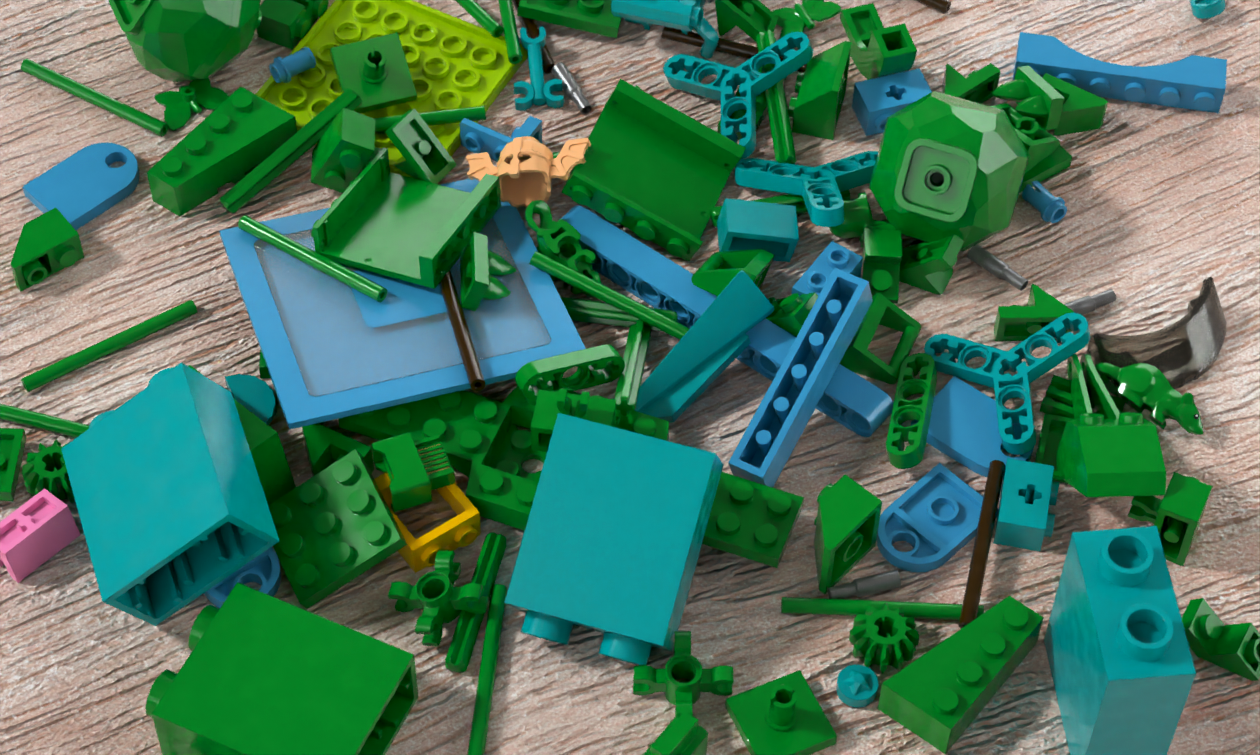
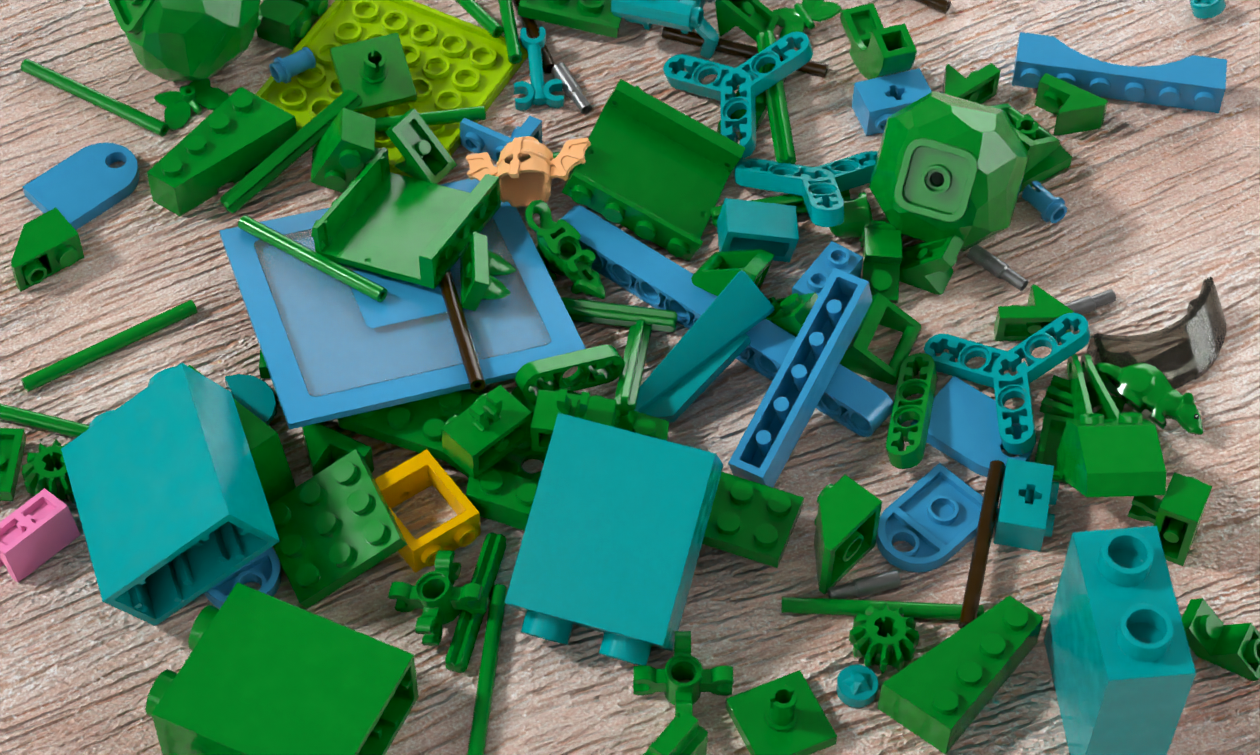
(413, 468): green piece -> none
(486, 431): none -> green brick
(609, 295): green piece -> none
(821, 93): green slope -> none
(1034, 97): green tile -> none

